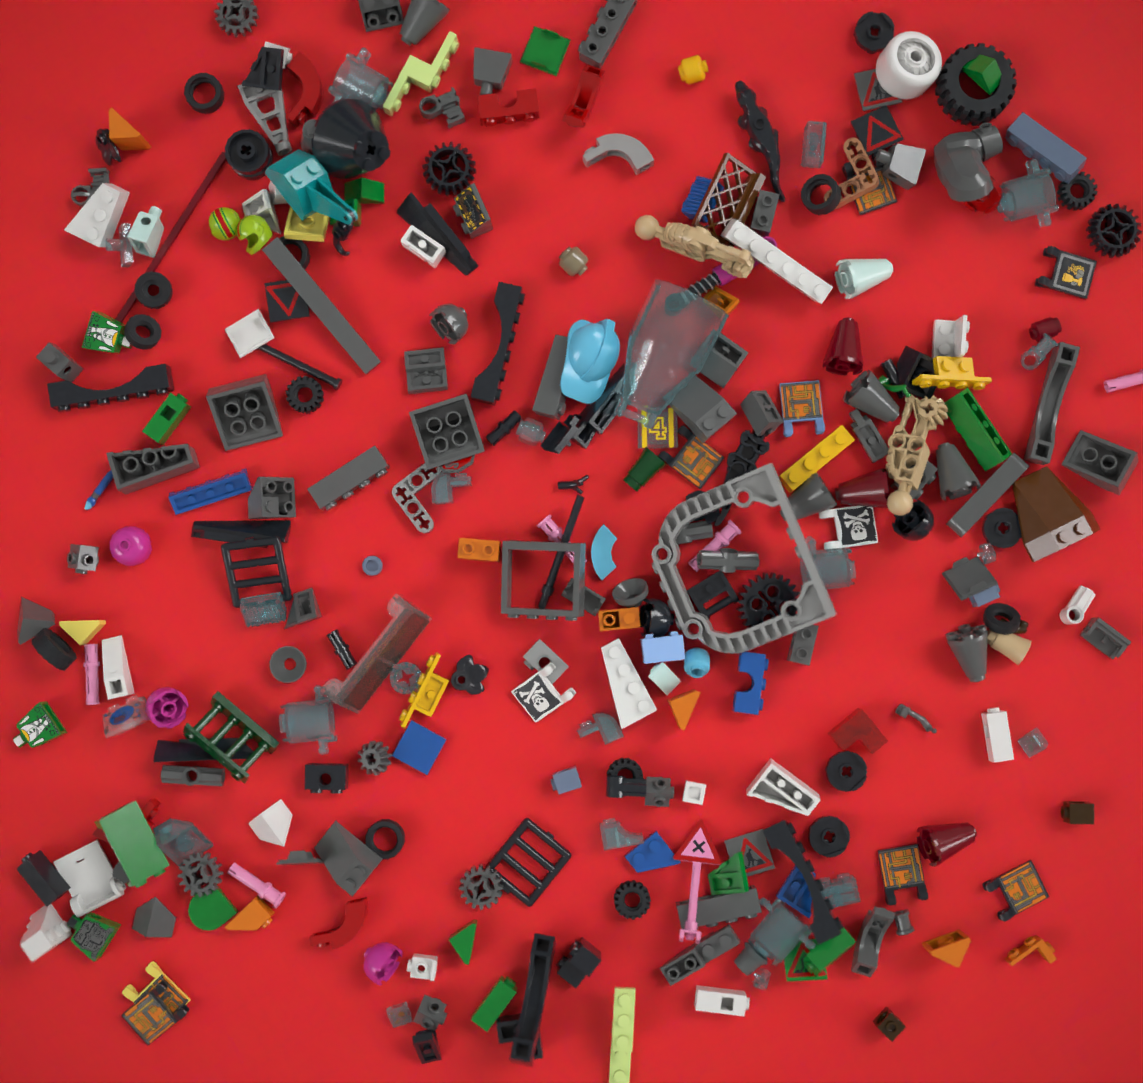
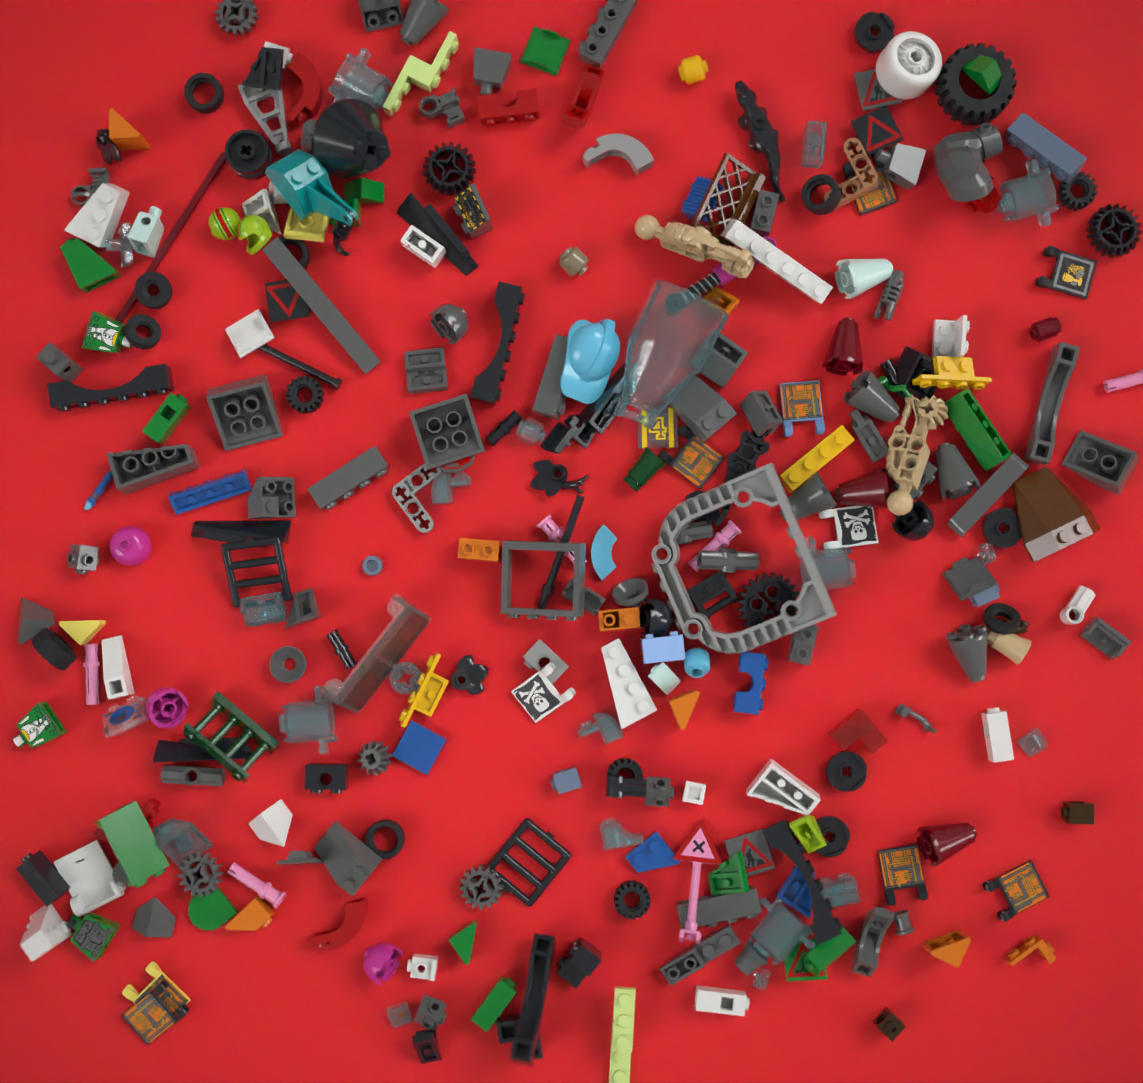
(87, 266): none -> green slope
(546, 477): none -> black plate
(808, 833): none -> lime slope
(890, 295): none -> dark grey hinge
(1039, 351): clear light blue connector -> none

